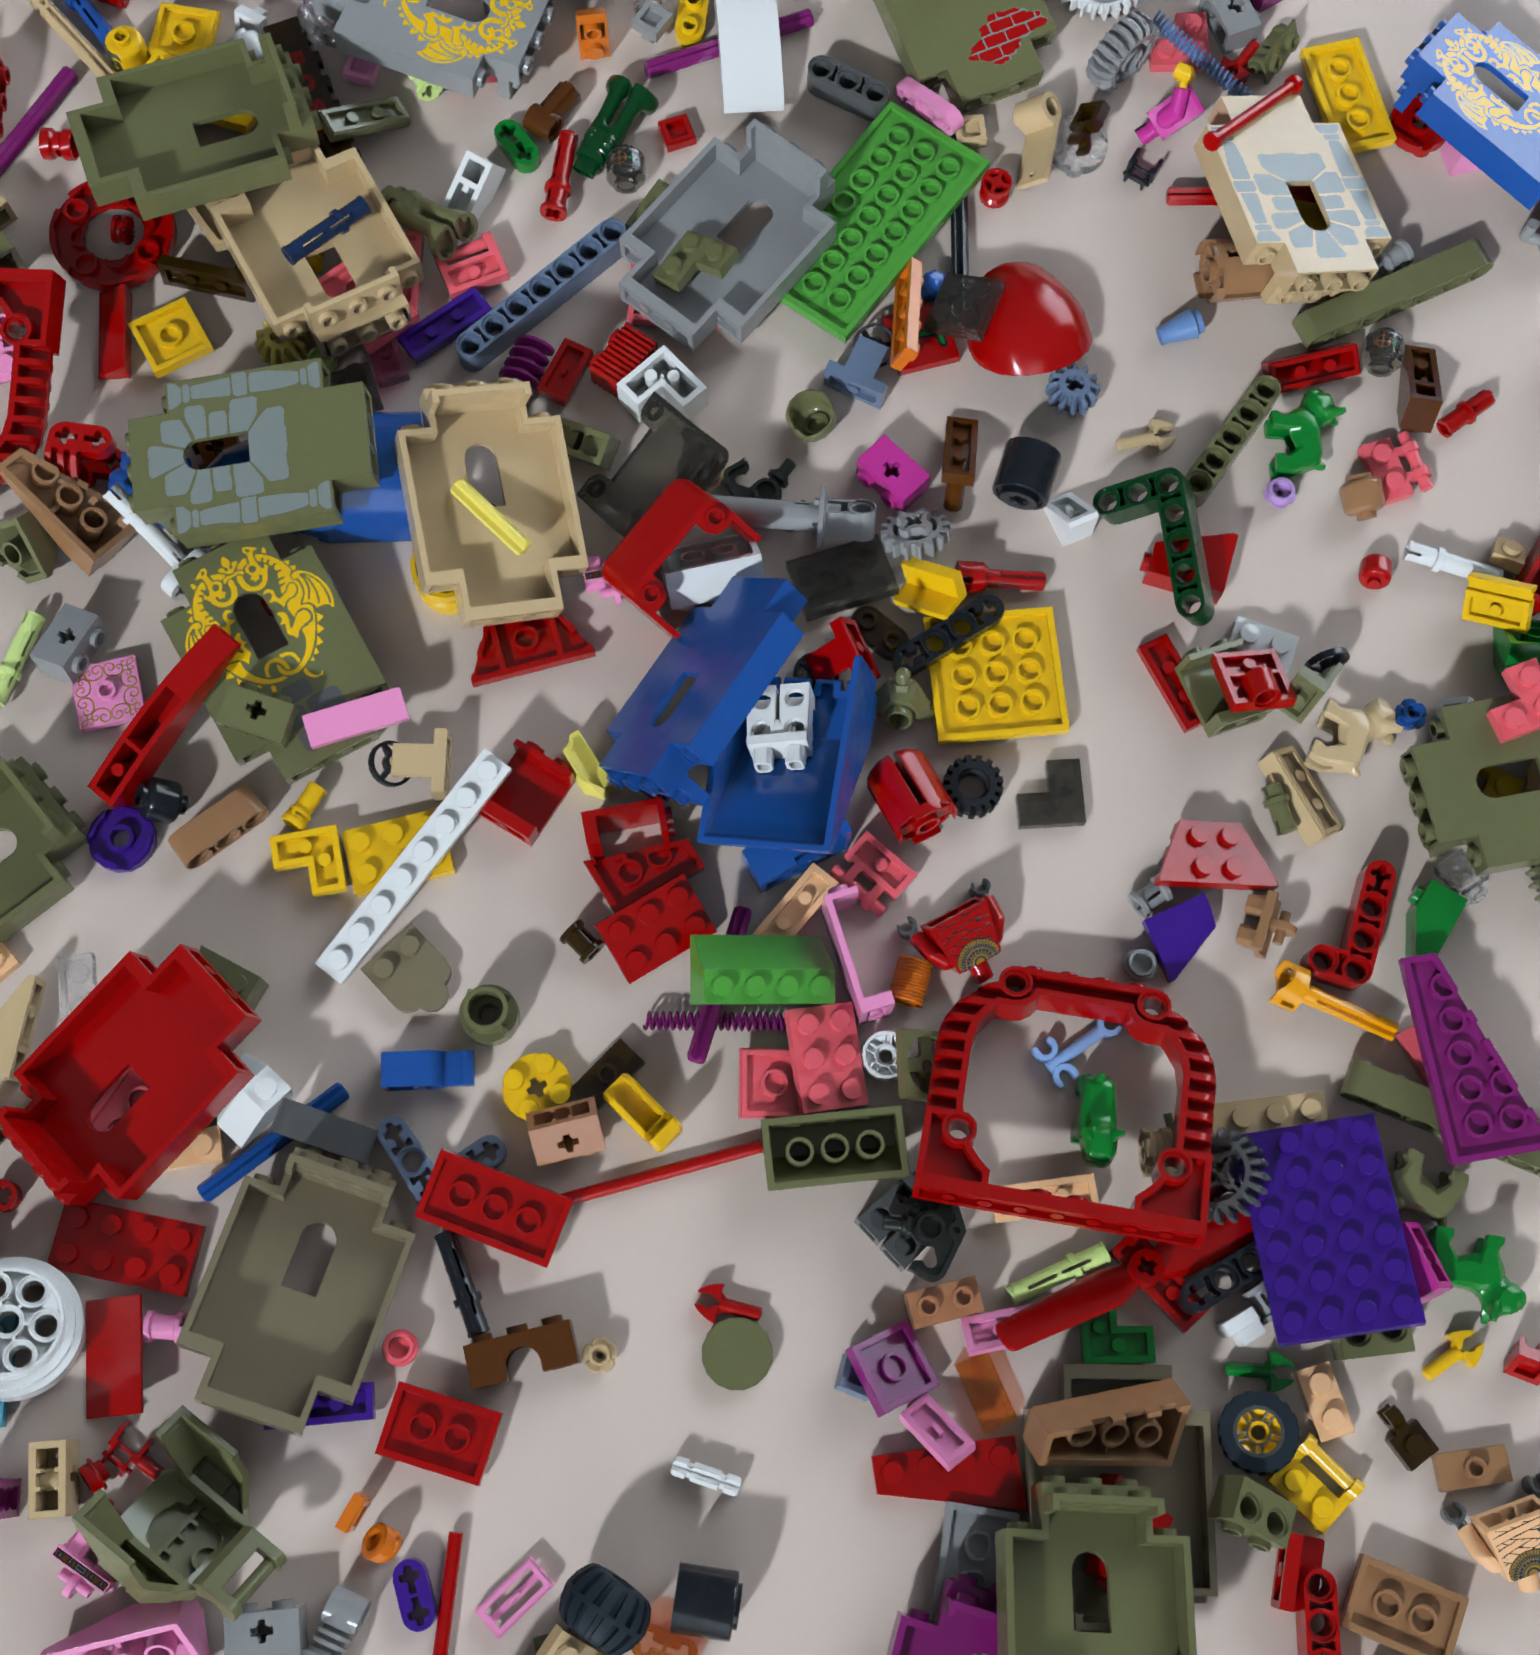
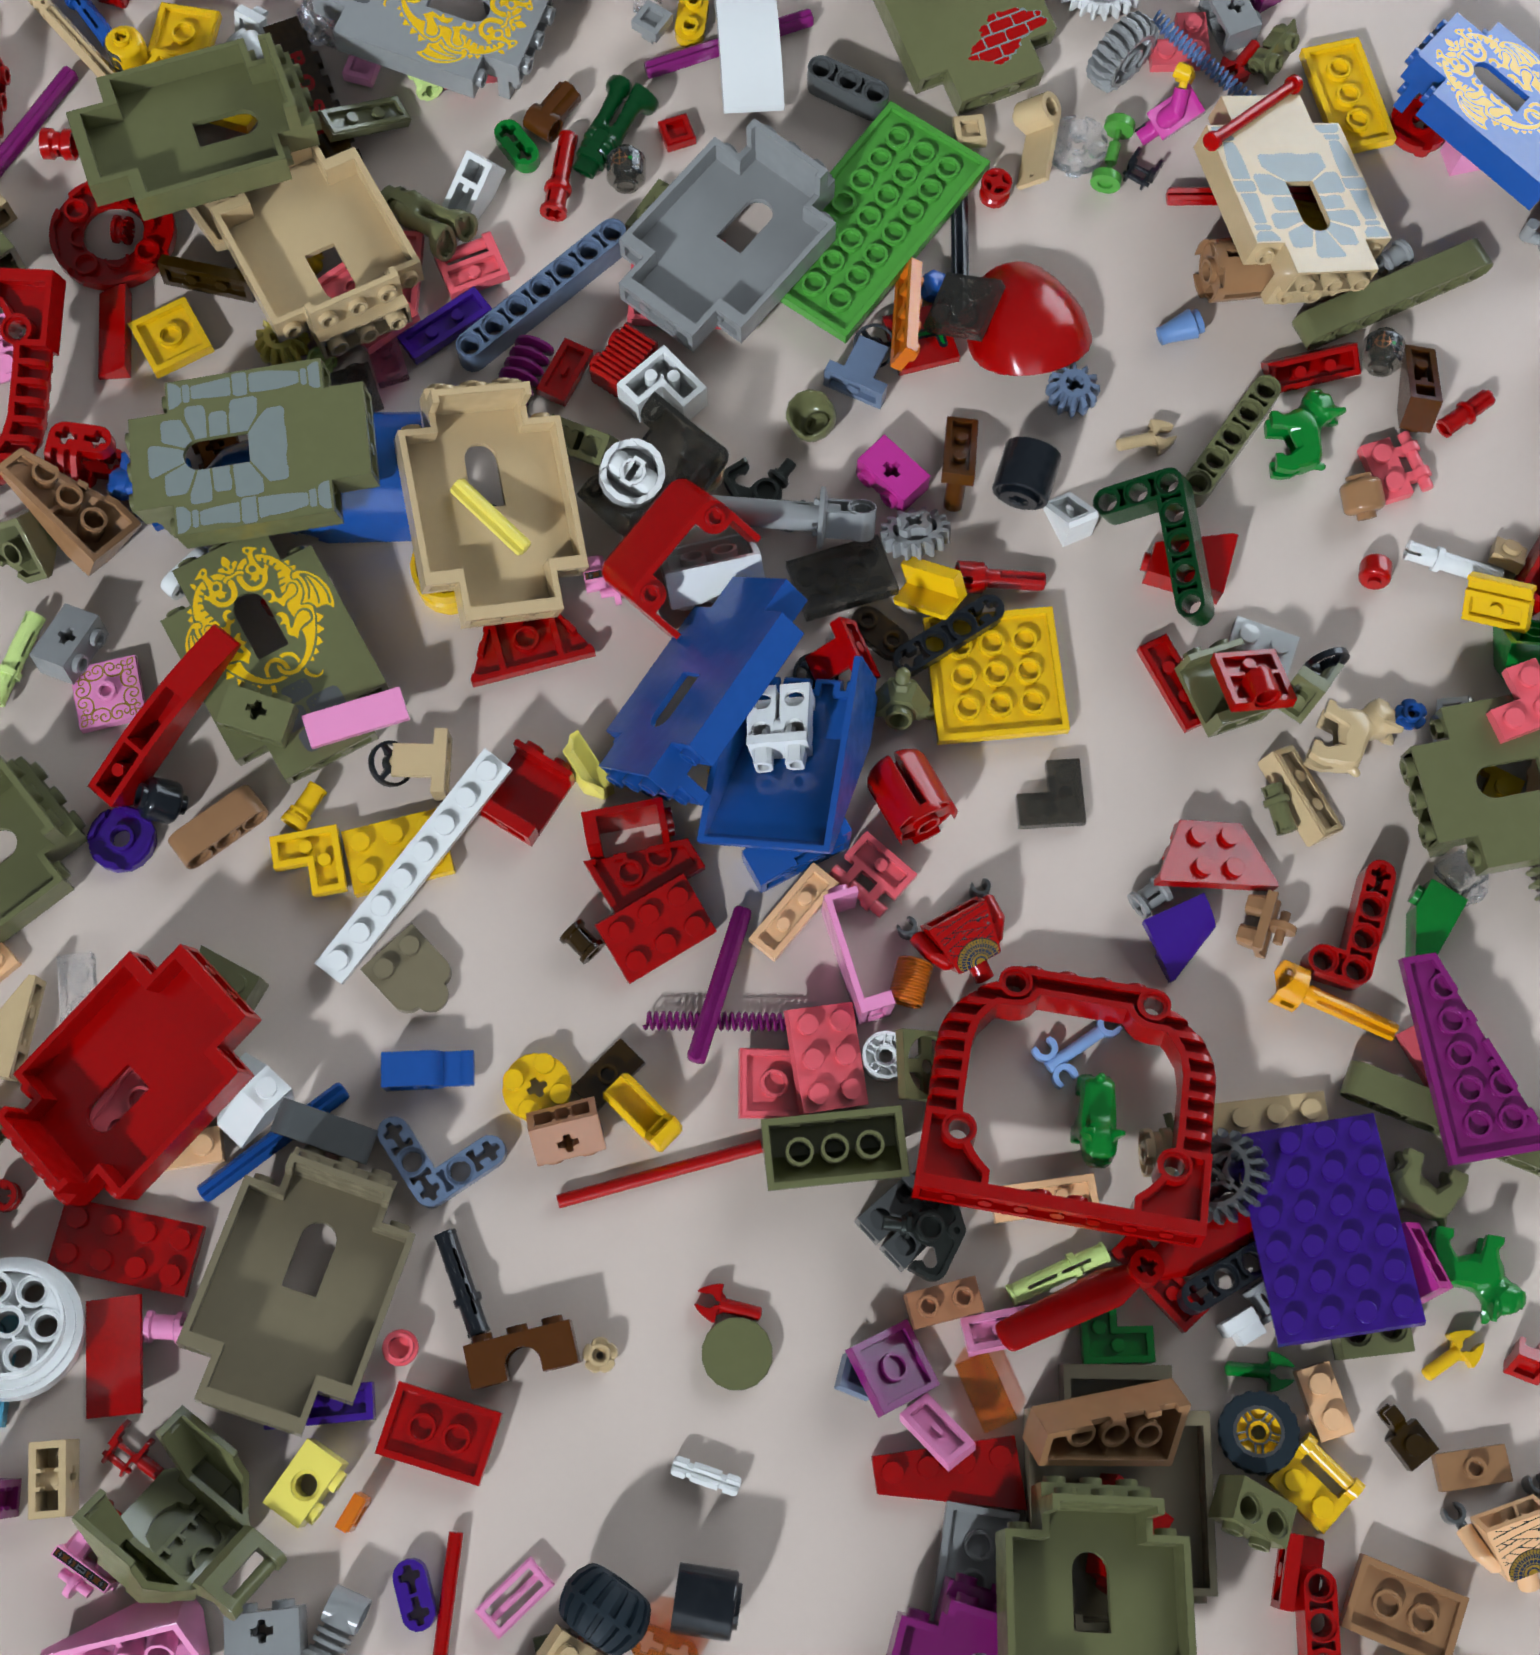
(94, 1475): red plate -> none
(150, 532): white pin -> none
(287, 1495): none -> light yellow brick
(356, 209): dark blue pin -> none
(381, 1543): orange tile -> none
(476, 1002): olive piece -> none
(494, 1207): red plate -> none
(592, 33): orange slope -> none
(631, 473): none -> white brick
(693, 254): olive plate -> none
(760, 970): bright green slope -> none
(929, 105): bright pink beam -> none
(982, 770): black tyre -> none
(1087, 121): dark brown plate -> none
(1119, 127): none -> bright green wheel
(1140, 964): light grey plate -> none
(1281, 485): lavender plate -> none

